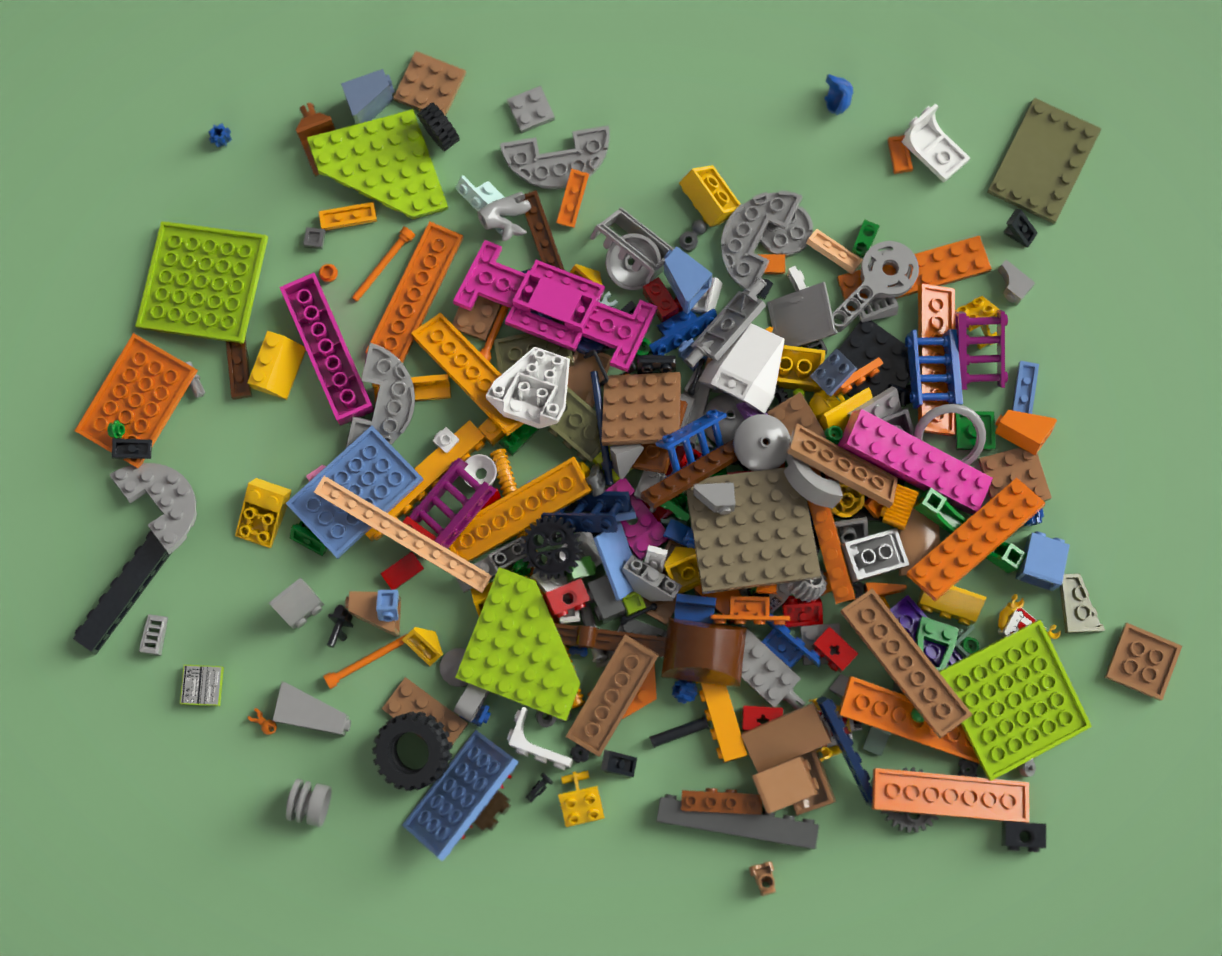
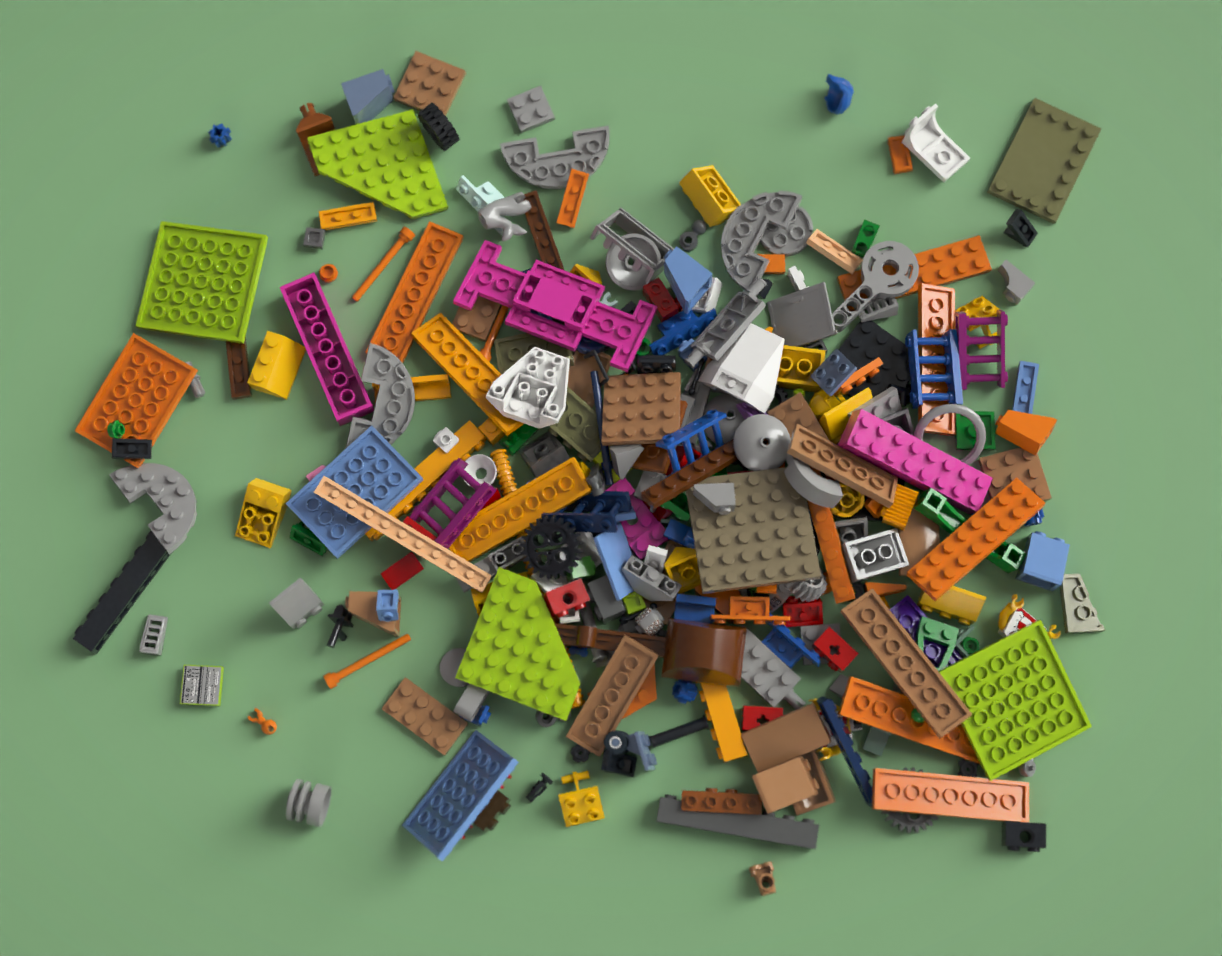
(305, 711): light grey slope -> none
(387, 755): black tyre -> none
(424, 644): yellow slope -> none
(521, 567): green plate -> none
(523, 747): white bracket -> none
(543, 454): none -> flat silver slope
(638, 743): none -> sand blue plate
(649, 622): none -> light grey head
(835, 430): green plate -> none
(1143, 661): medium nougat plate -> none

